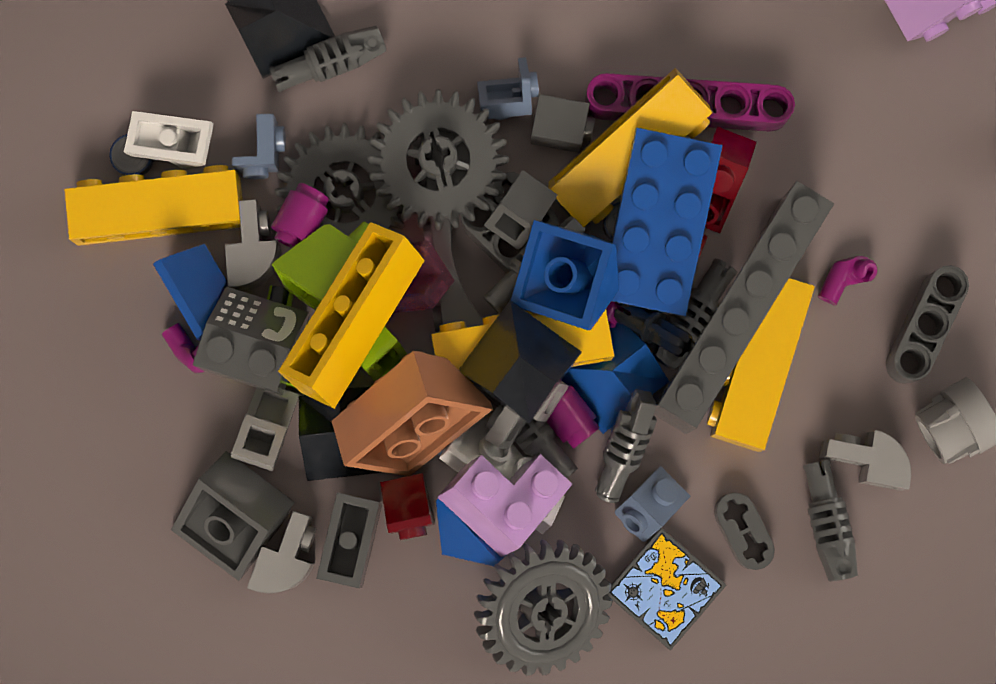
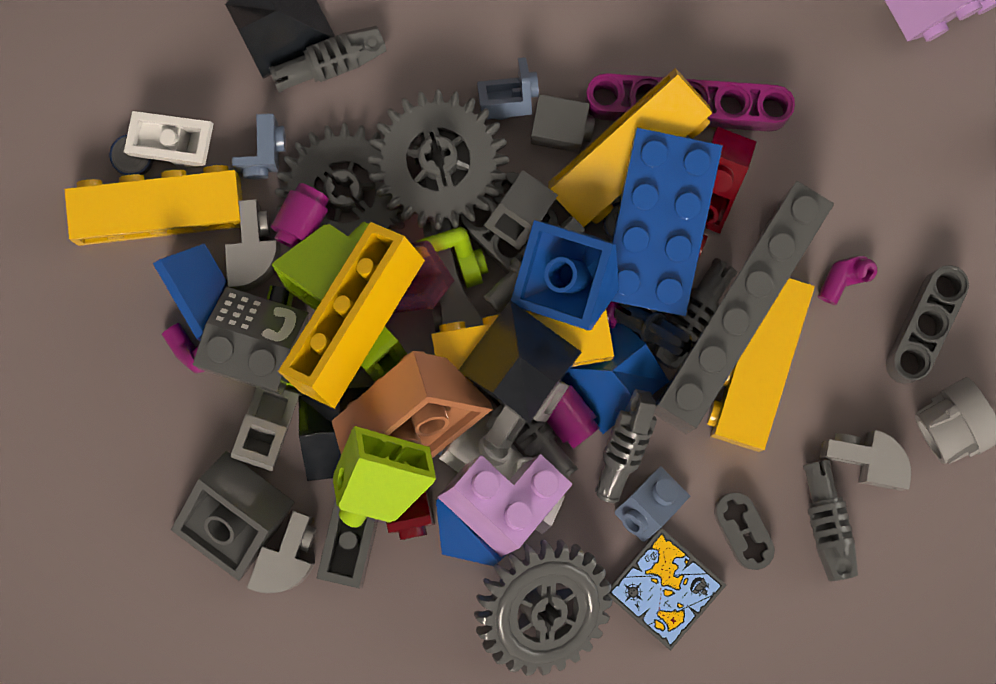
(380, 476): none -> lime torso
(470, 262): none -> lime plate

